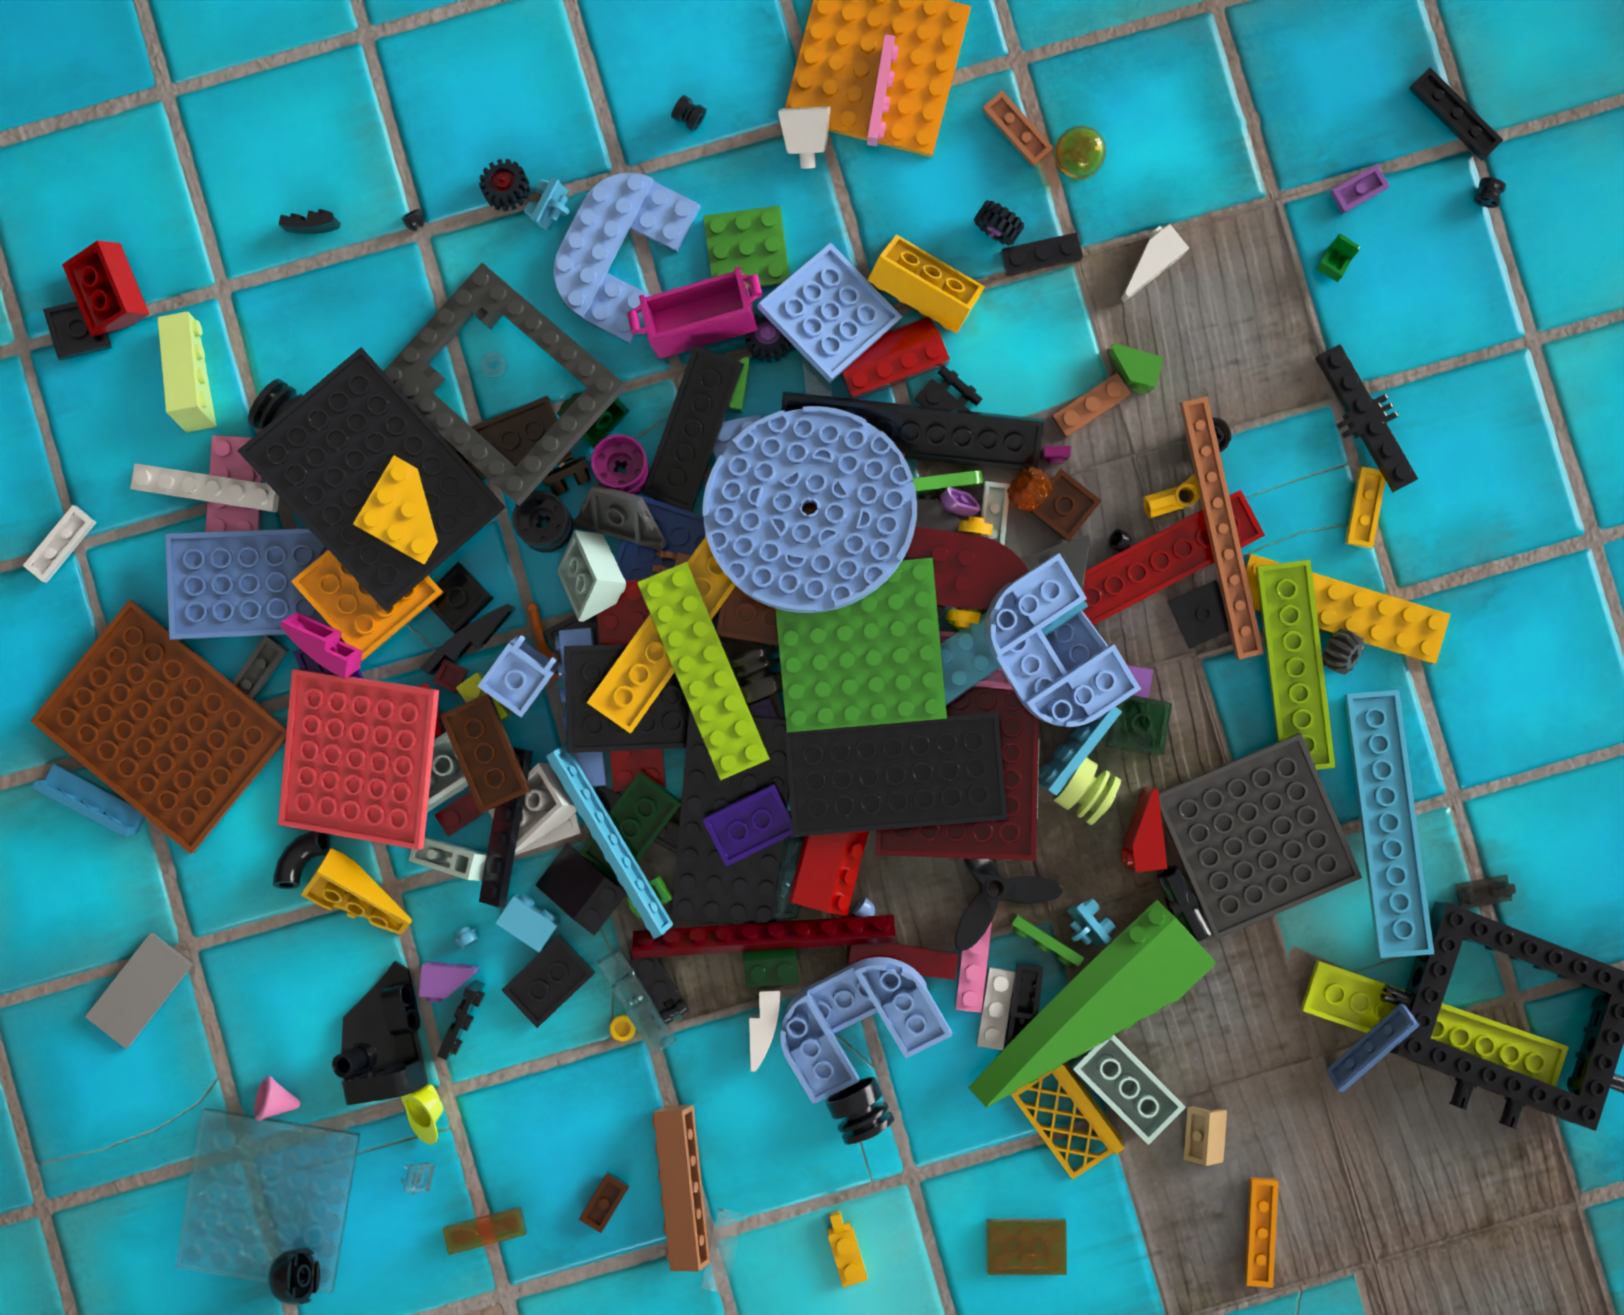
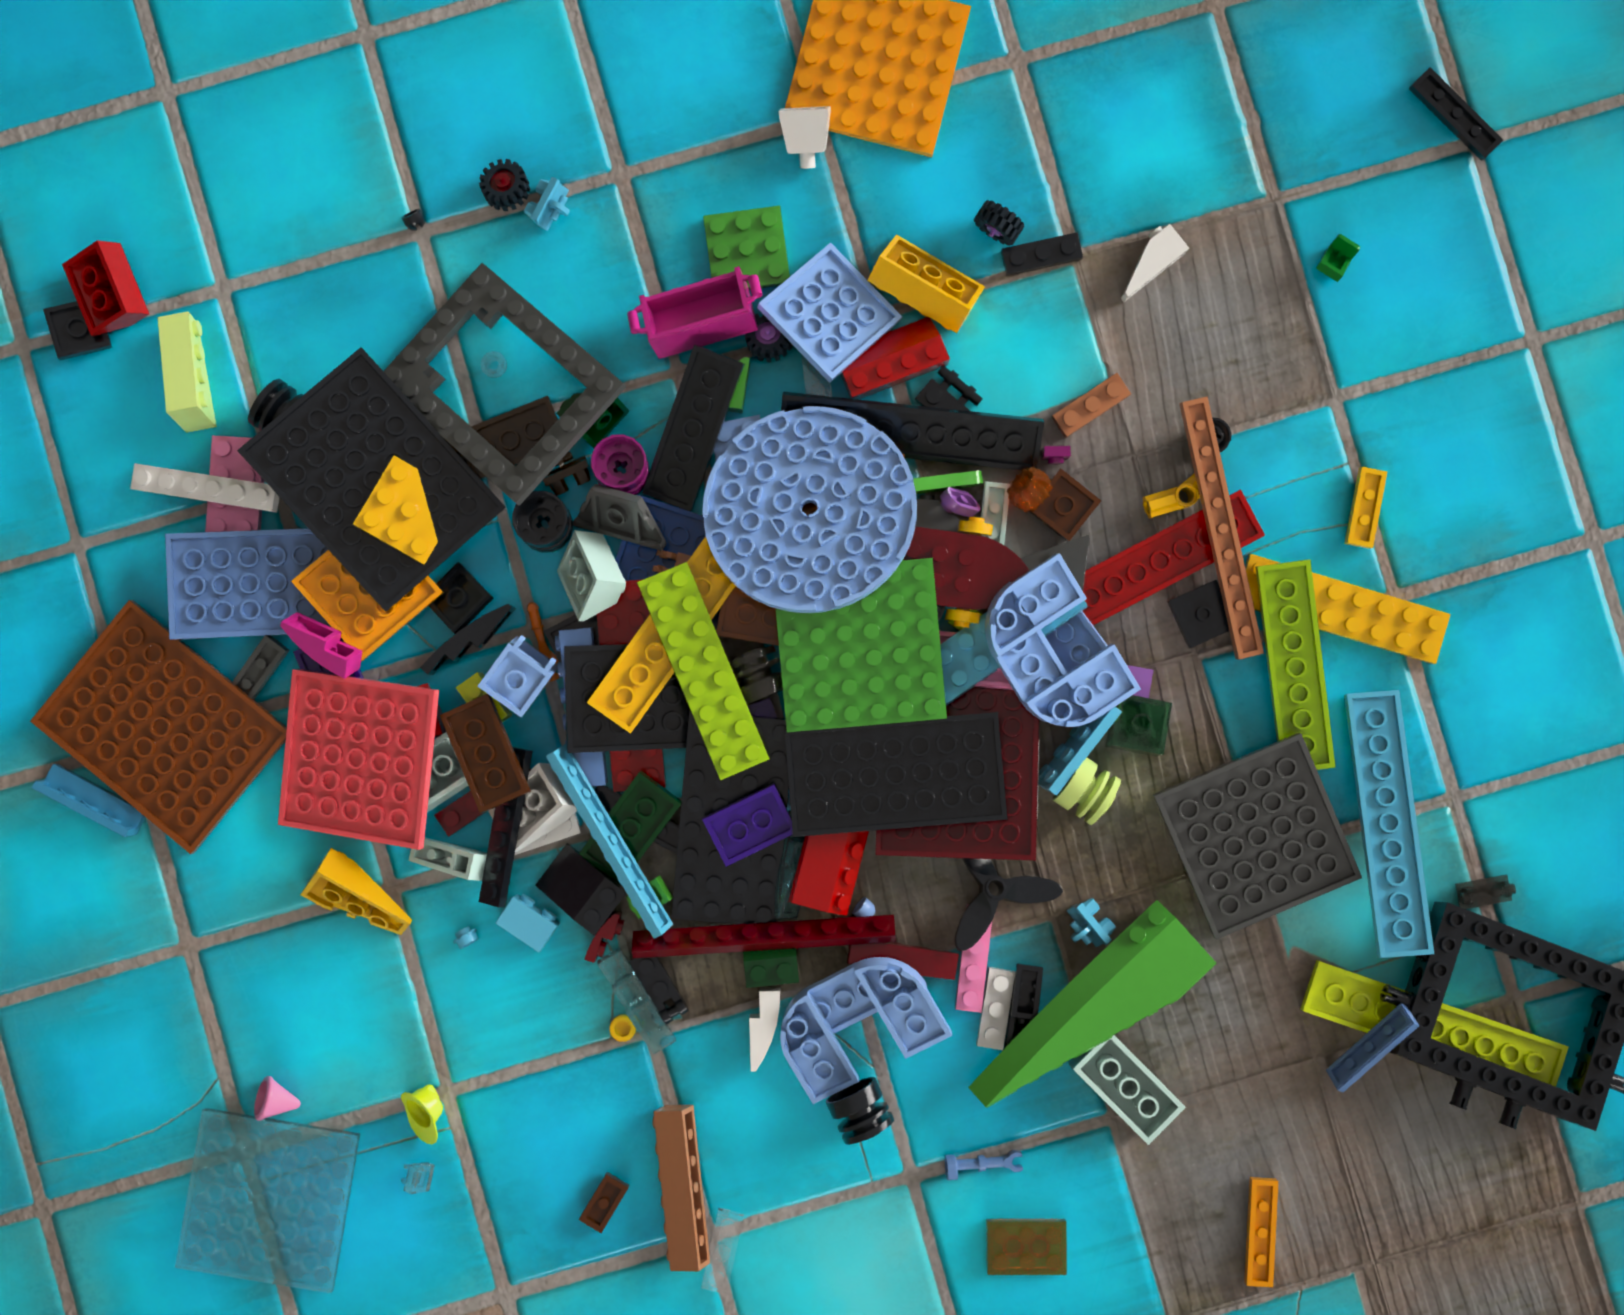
(59, 543): white plate -> none
(139, 990): light grey tile -> none
(294, 1276): black cylinder -> none
(295, 857): black cylinder -> none
(316, 222): black slope -> none
(381, 1042): black panel -> none
(442, 979): medium lavender slope -> none
(450, 675): dark red plate -> none
(452, 1042): black wing -> none
(484, 1230): clear orange plate -> none
(548, 981): black plate -> none
(596, 236): light blue plate -> none
(608, 931): none -> dark red slope
(688, 113): black wheel -> none
(846, 1251): yellow hinge -> none
(884, 80): bright pink plate -> none
(952, 1165): none -> medium blue piece
(1017, 128): nougat plate -> none
(1045, 941): bright green plate -> none
(1080, 152): clear yellow cylinder -> none
(1089, 1110): yellow fence -> none
(1119, 540): black hinge -> none
(1136, 367): bright green slope -> none
(1144, 838): red slope -> none
(1182, 902): black piece -> none
(1205, 1135): tan panel -> none
(1342, 651): dark grey gear -> none
(1359, 189): medium lavender plate -> none
(1366, 418): black hinge -> none
(1489, 192): black wheel -> none

